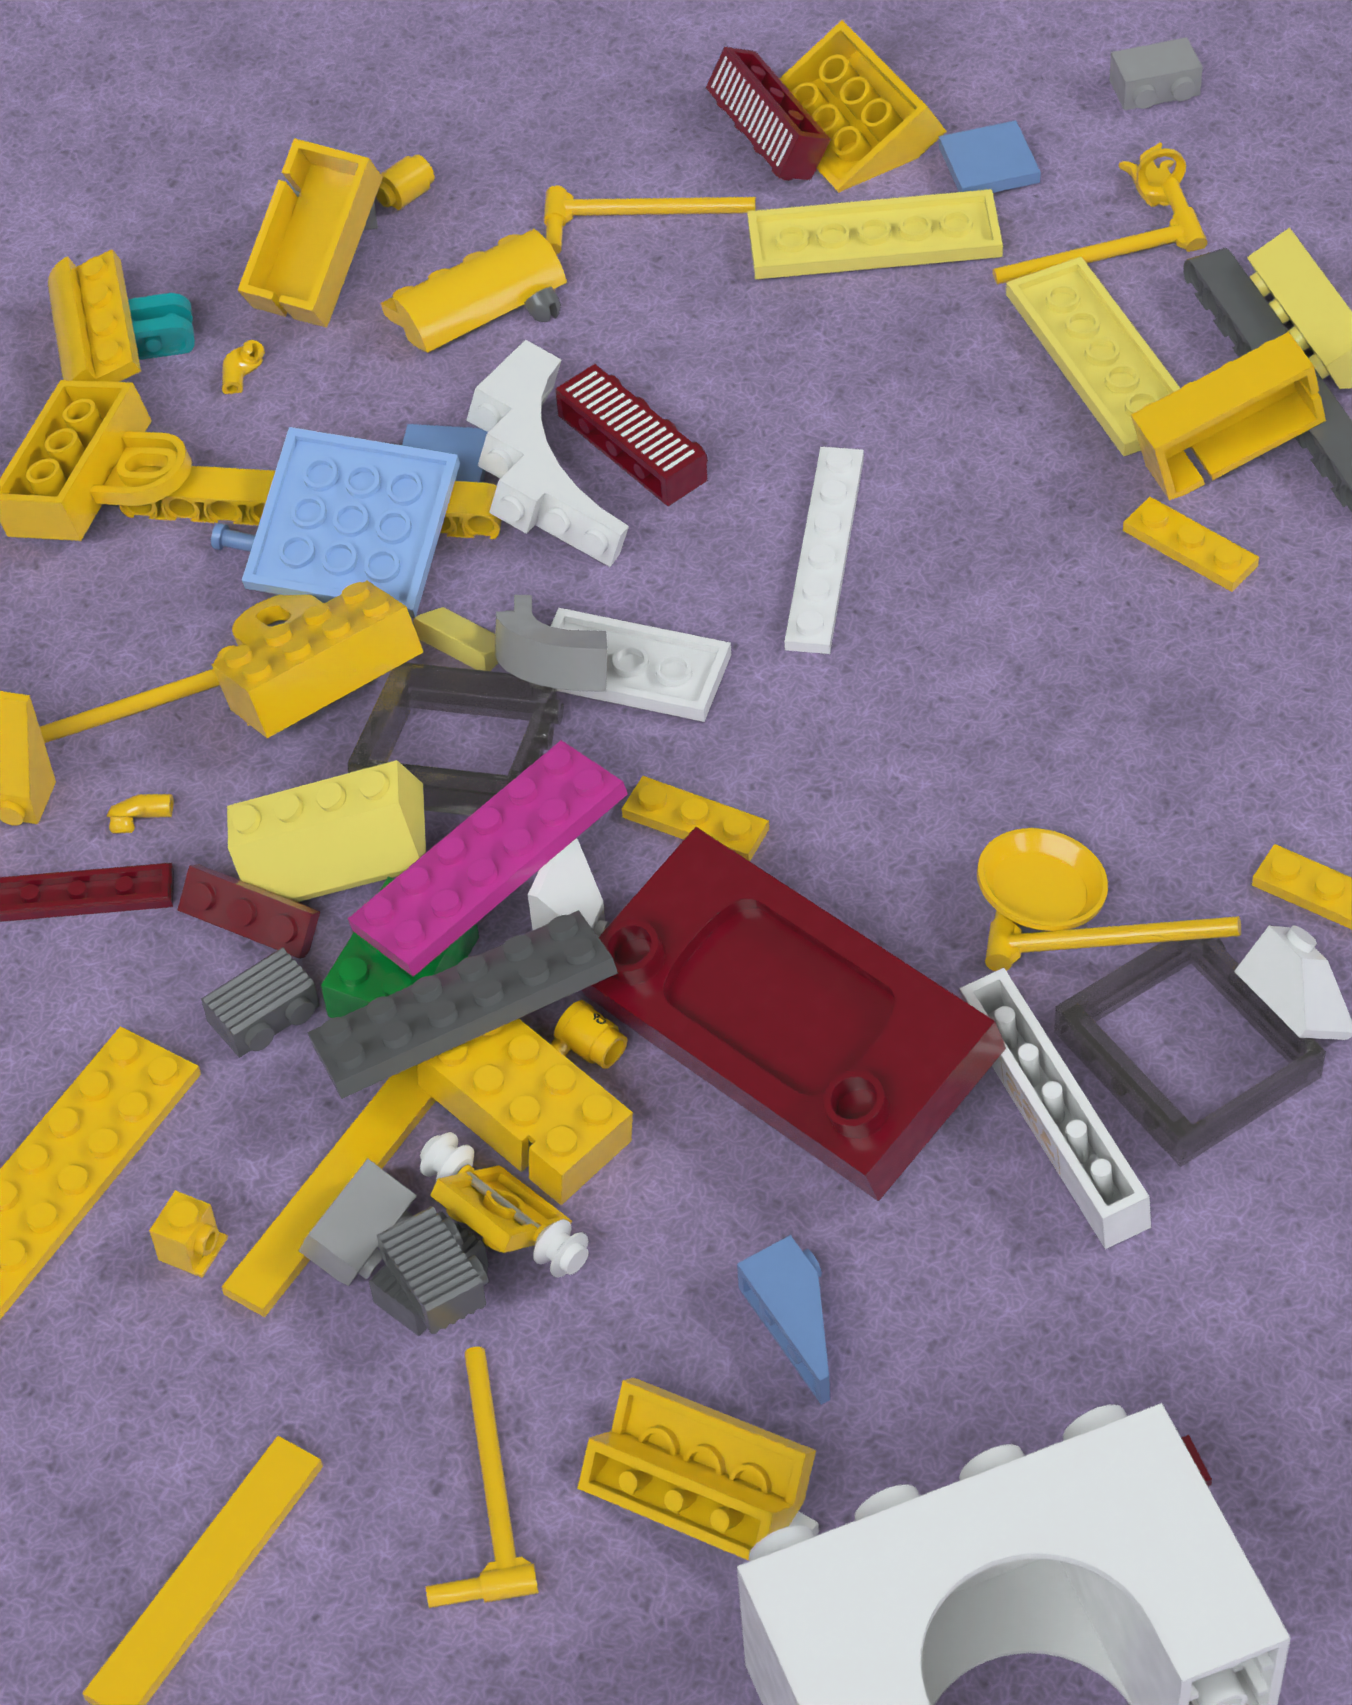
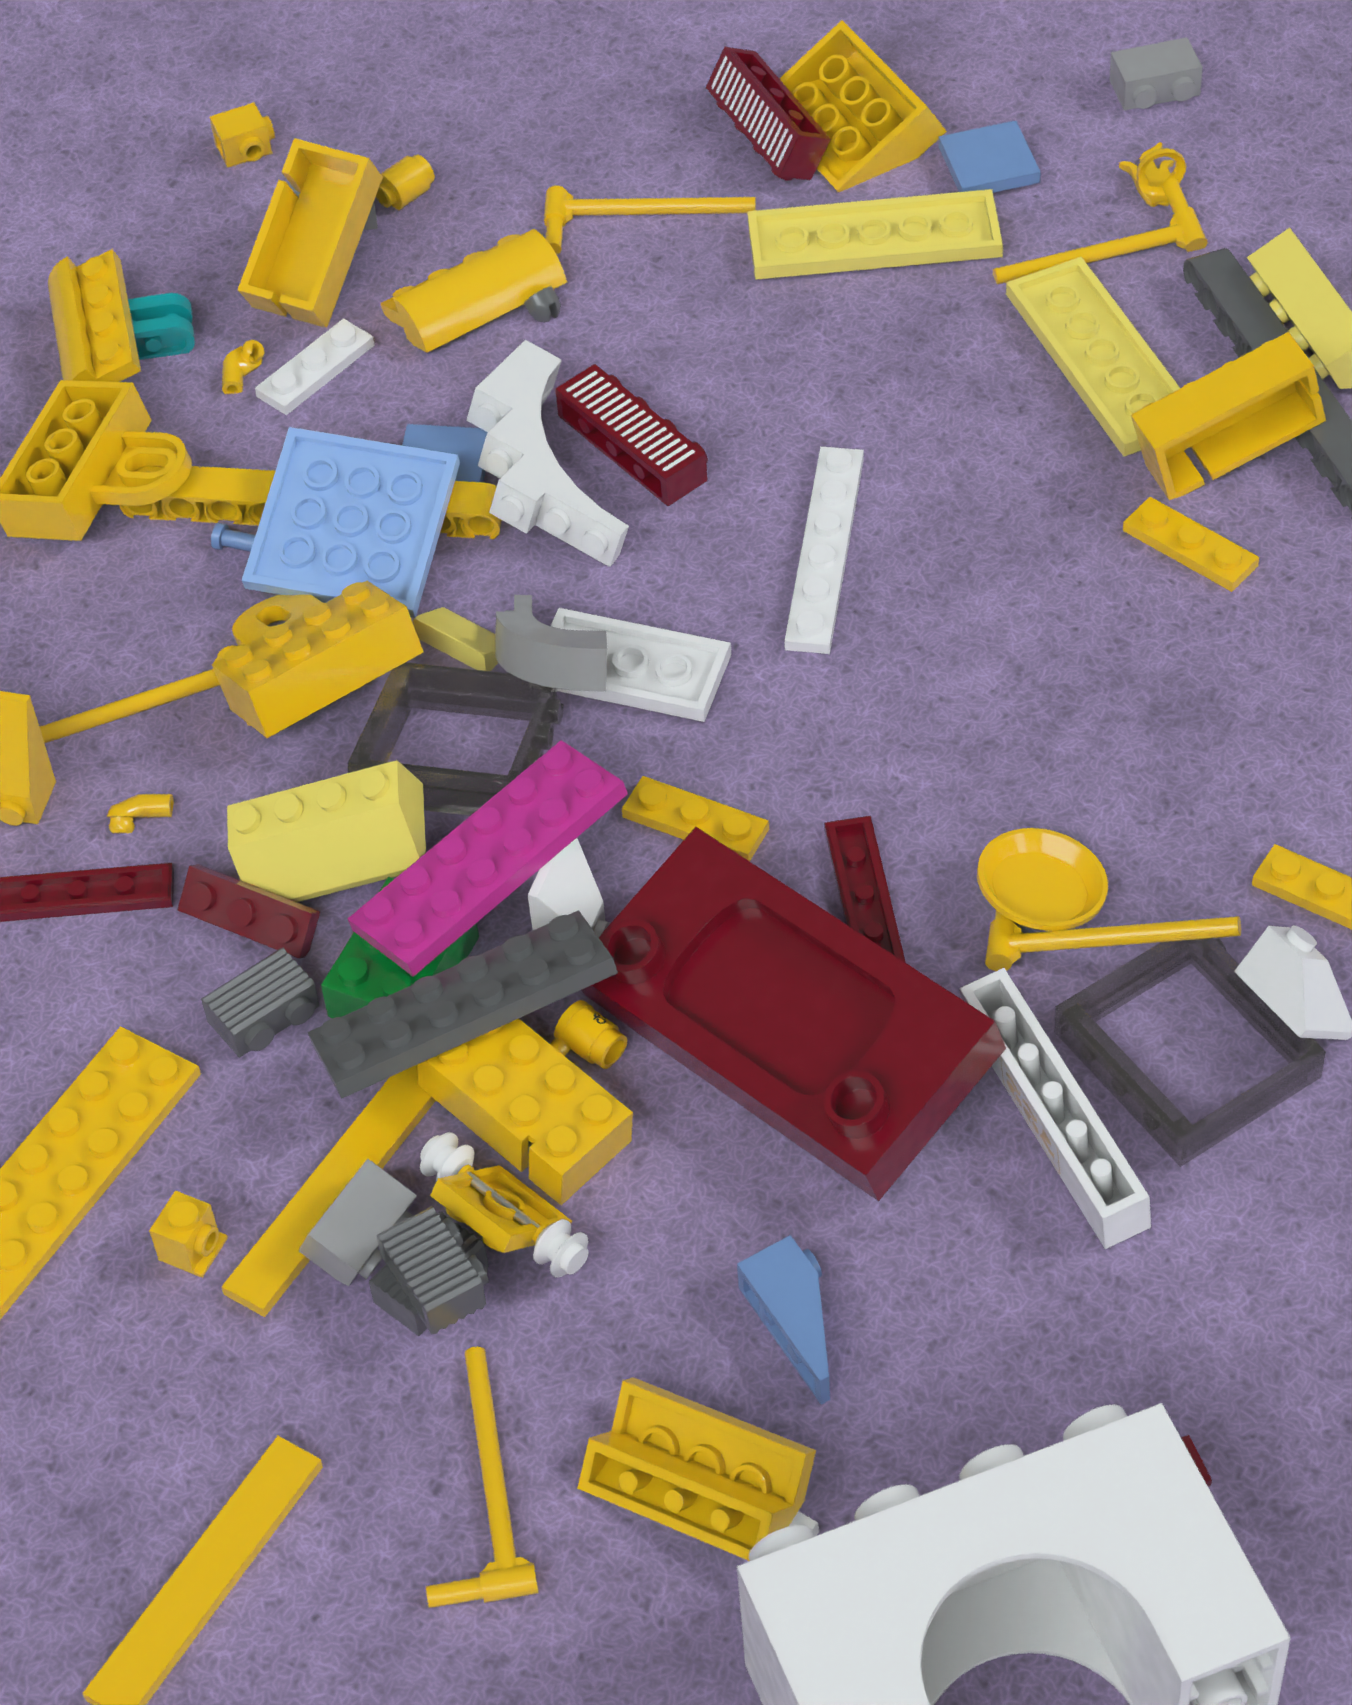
(242, 134): none -> yellow brick
(314, 366): none -> white plate
(863, 881): none -> dark red tile

